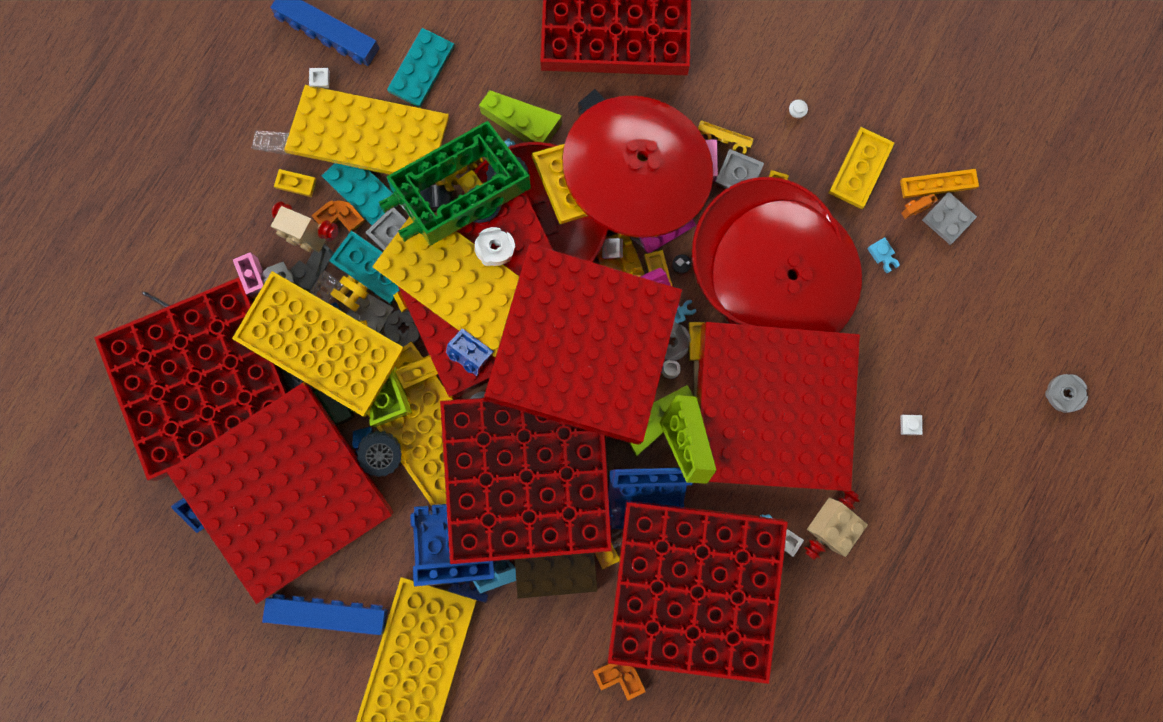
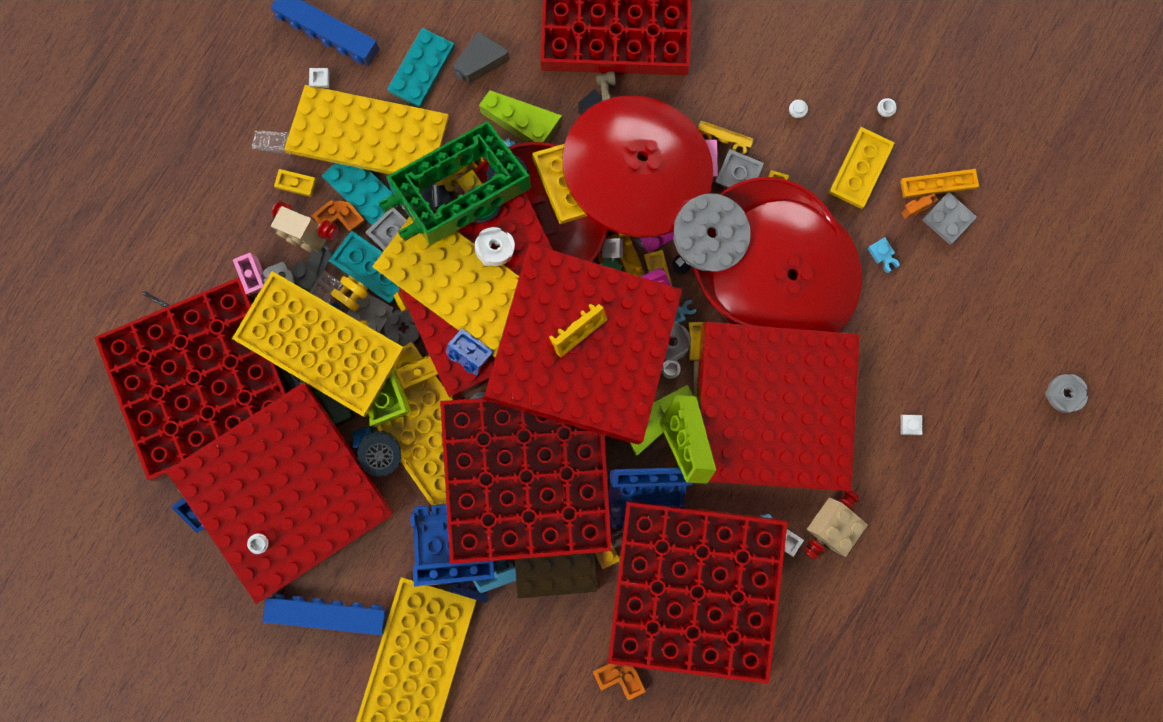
(257, 543): none -> white plate
(479, 58): none -> dark grey slope
(579, 330): none -> yellow plate
(605, 81): none -> dark tan brick
(612, 263): none -> dark green plate
(731, 232): none -> light grey plate
(886, 107): none -> white plate

